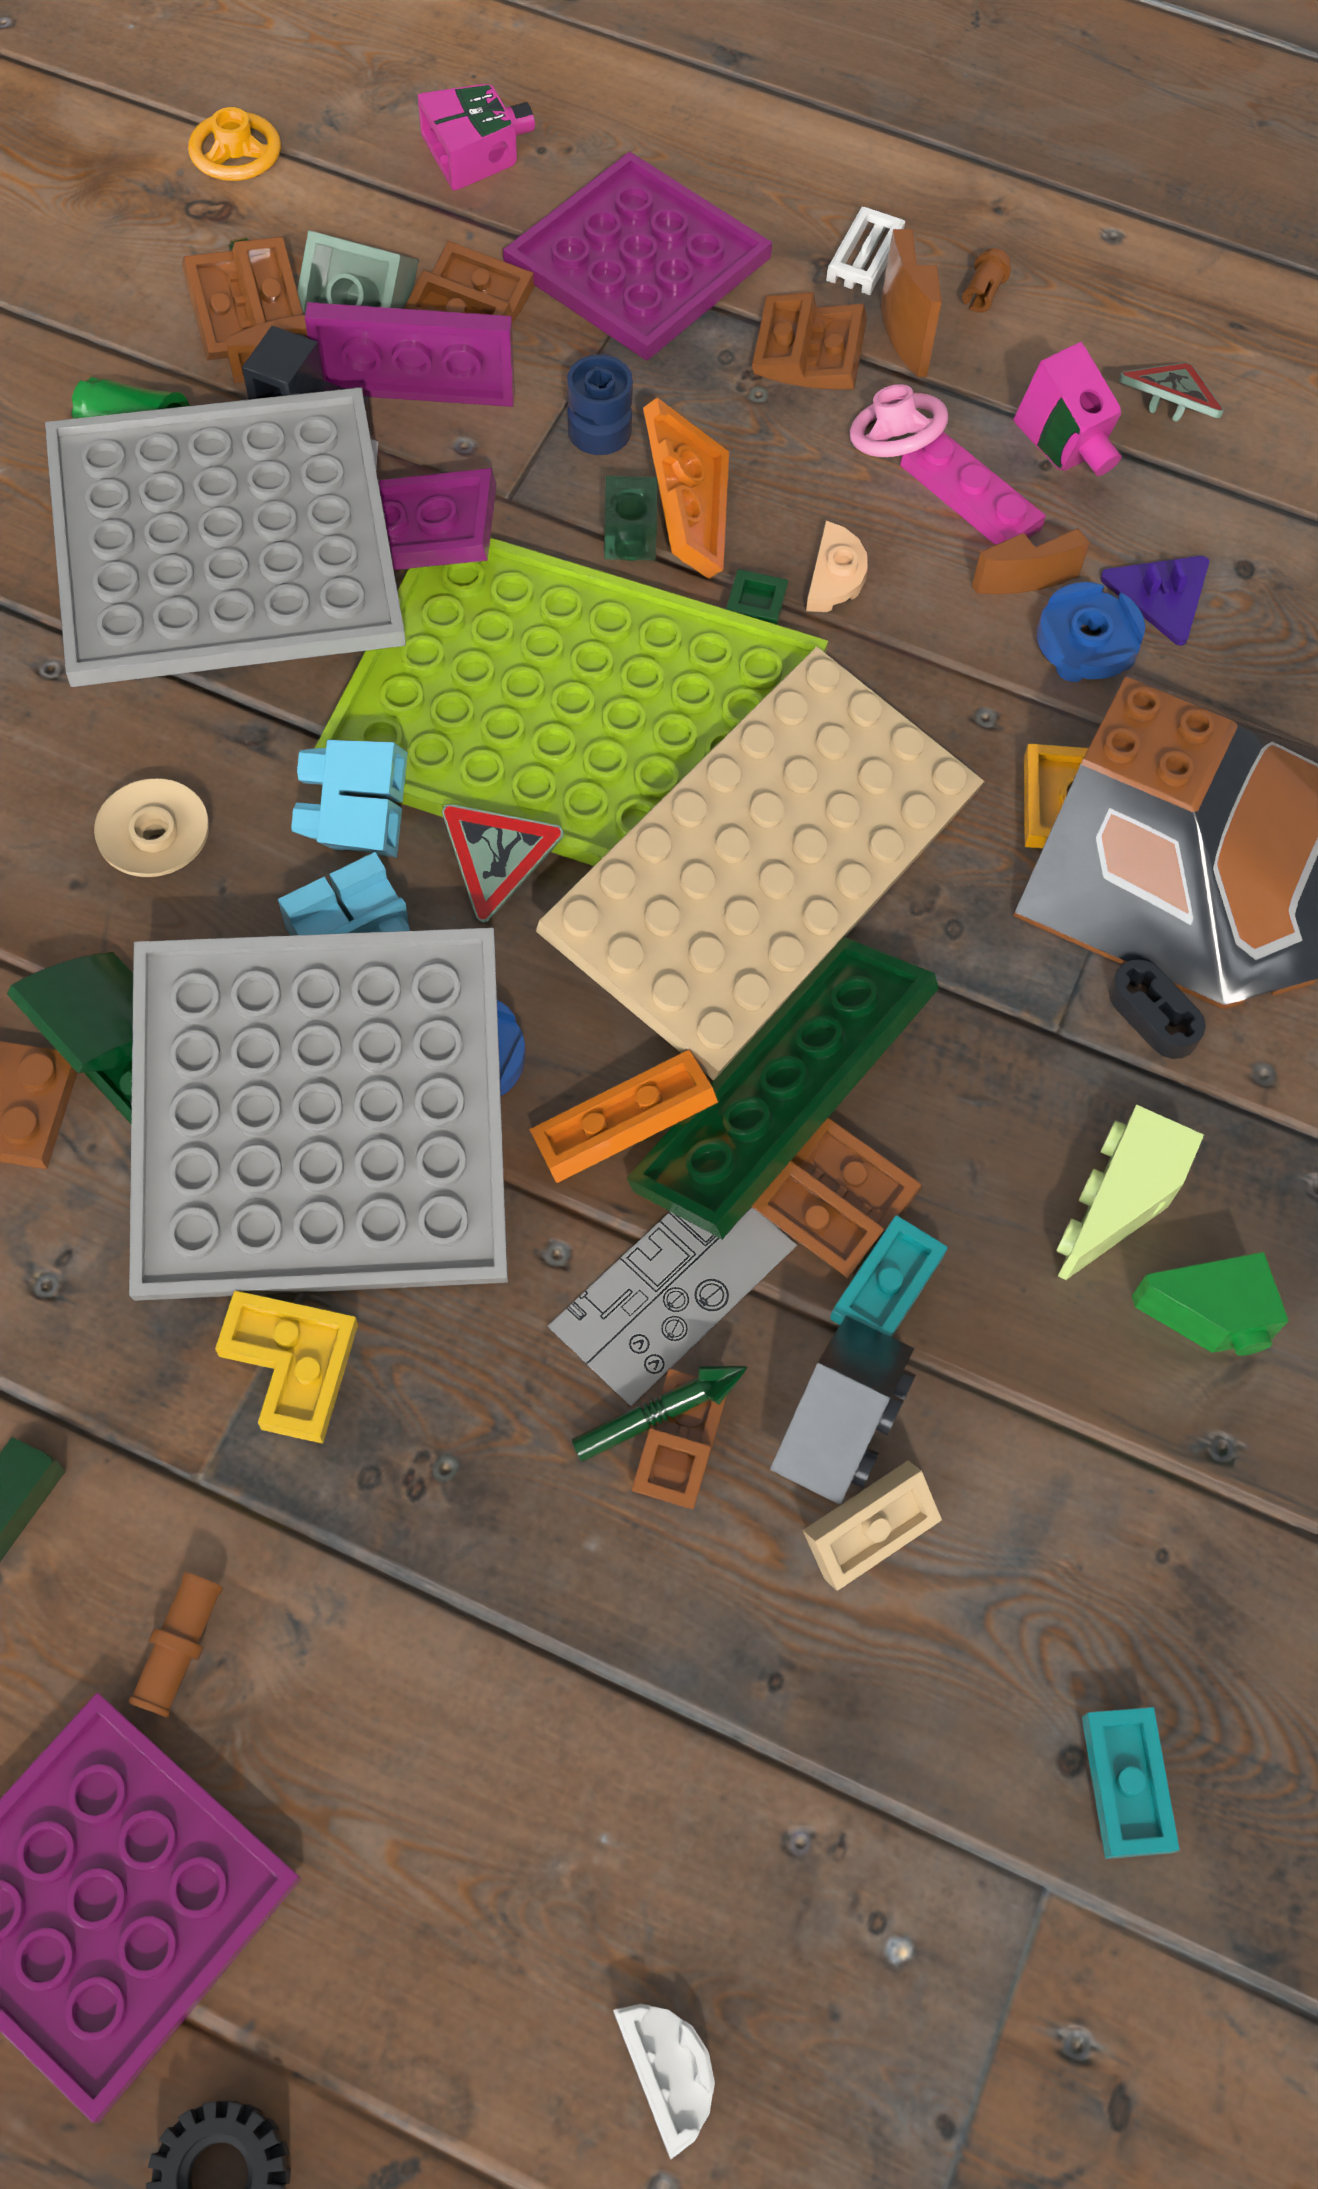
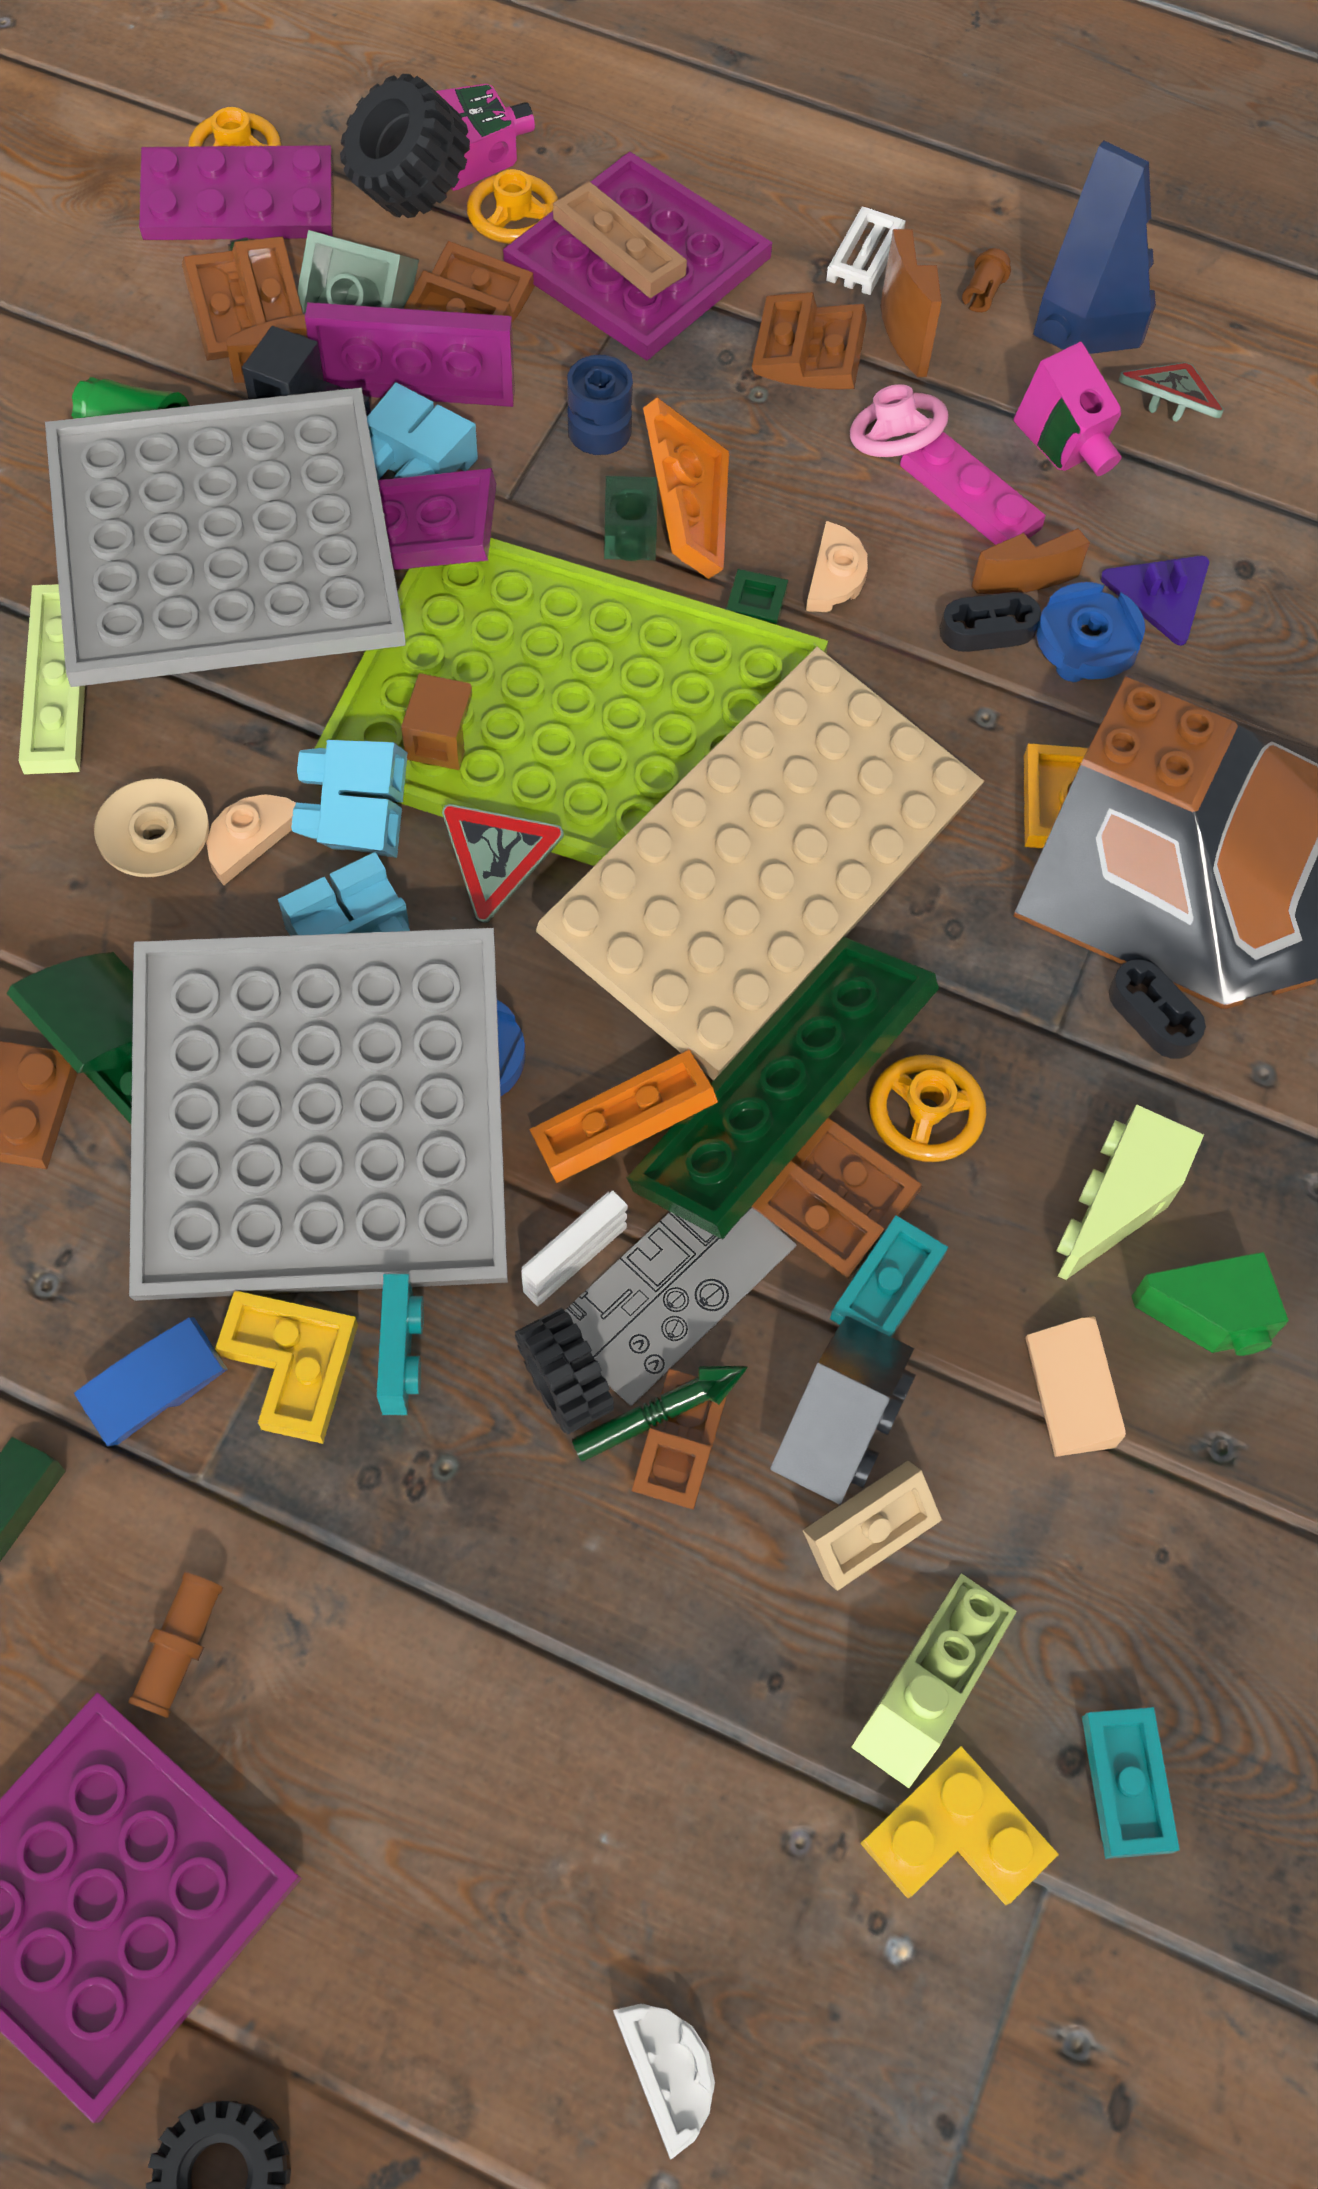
(50, 706): none -> yellowish green plate
(150, 1380): none -> blue slope
(235, 192): none -> magenta plate
(247, 832): none -> light nougat plate
(398, 1370): none -> teal plate
(404, 146): none -> black tyre
(419, 438): none -> medium azure hips
(435, 721): none -> dark orange panel
(513, 202): none -> light orange piece
(564, 1370): none -> black tyre
(574, 1247): none -> white tile
(619, 239): none -> medium nougat plate
(934, 1681): none -> yellowish green slope
(938, 1084): none -> light orange piece
(962, 1813): none -> yellow plate
(990, 621): none -> black beam
(1076, 1387): none -> light nougat slope
(1102, 270): none -> dark blue wedge

